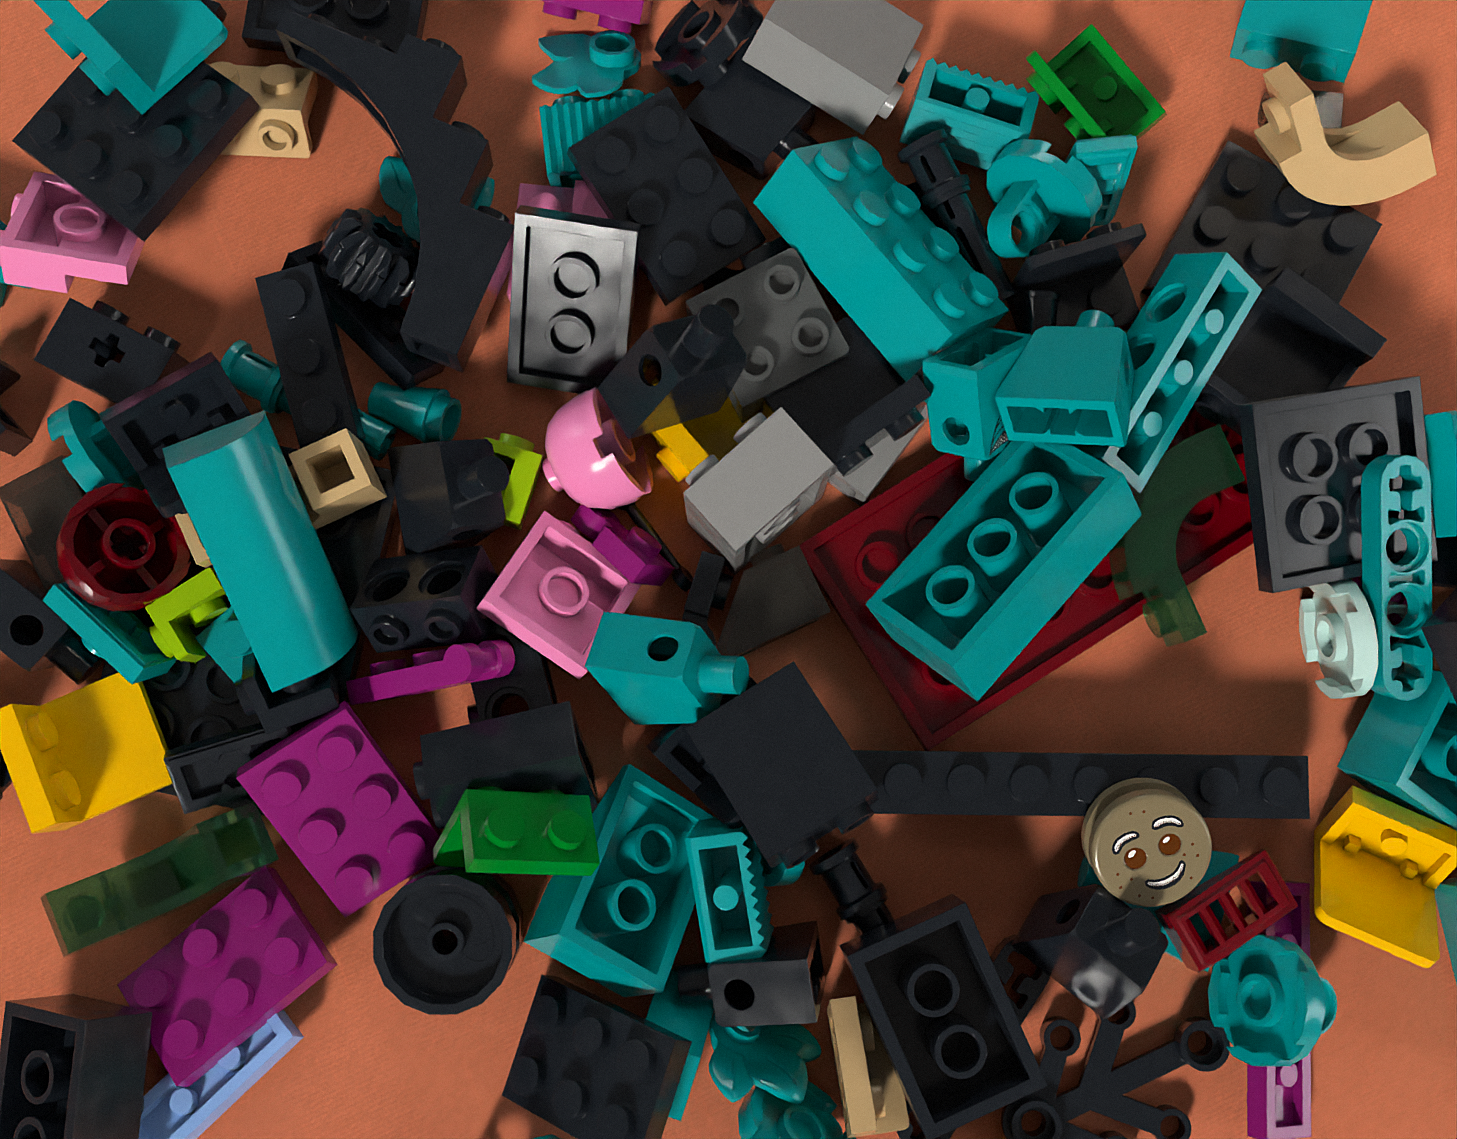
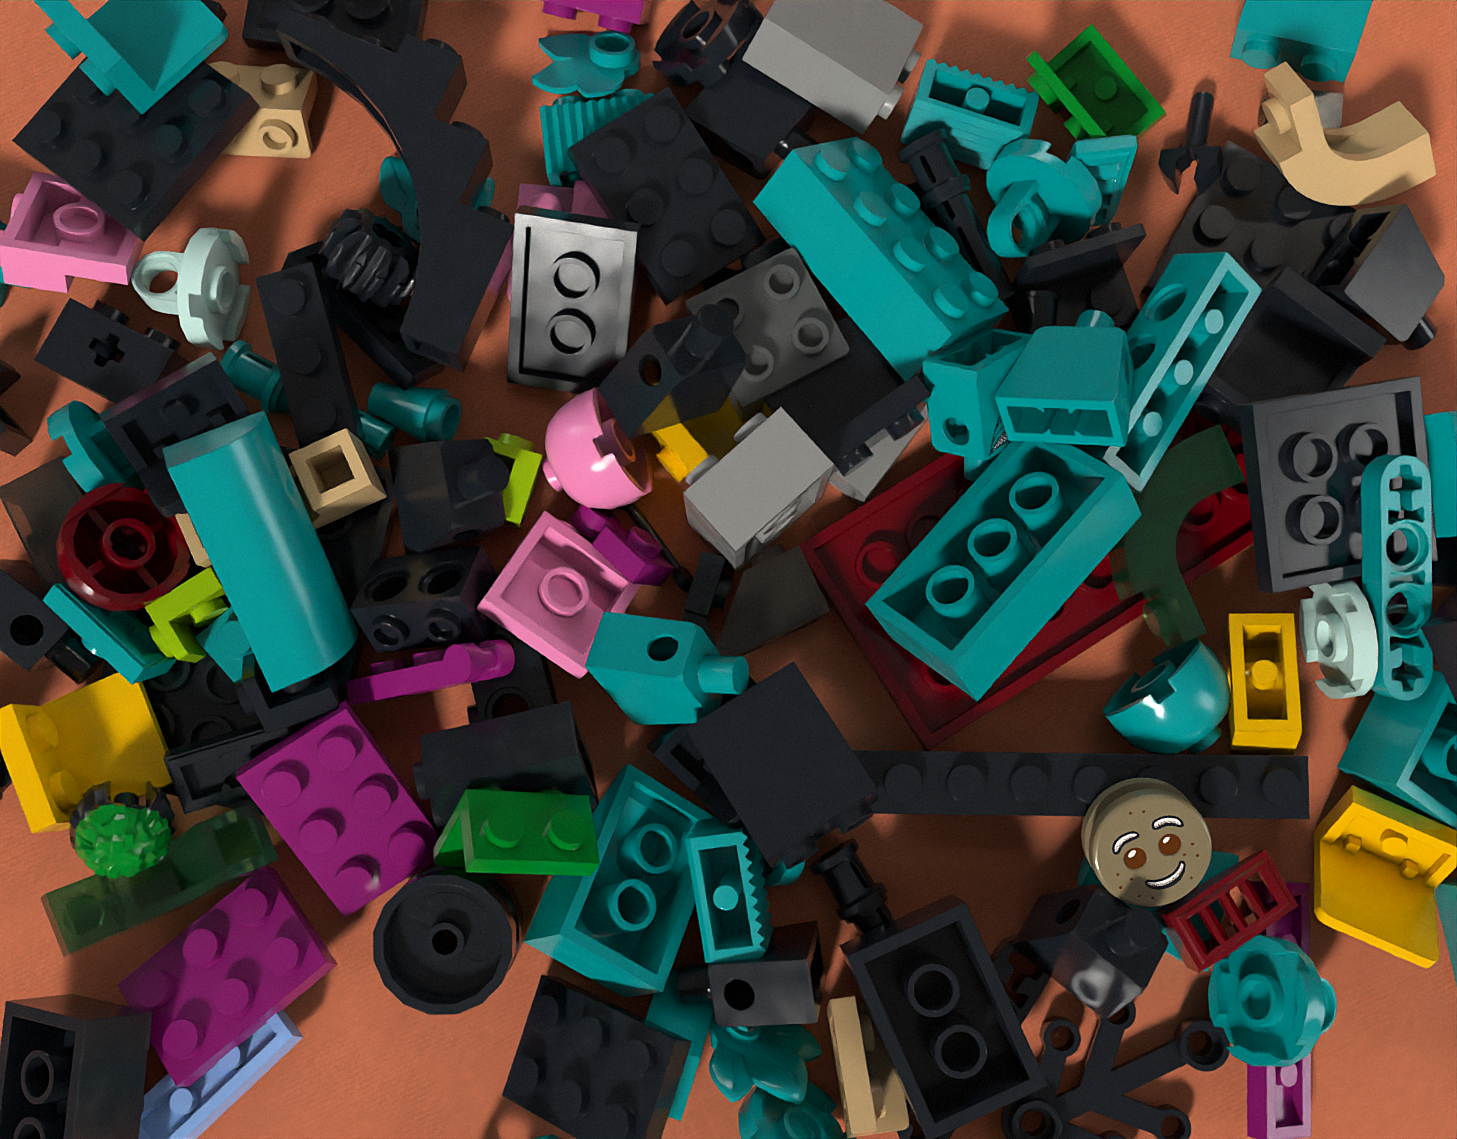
(121, 834): none -> green piece
(207, 289): none -> light aqua tile
(1174, 702): none -> teal cylinder
(1194, 148): none -> black bar
(1262, 684): none -> yellow brick
(1384, 275): none -> black torso

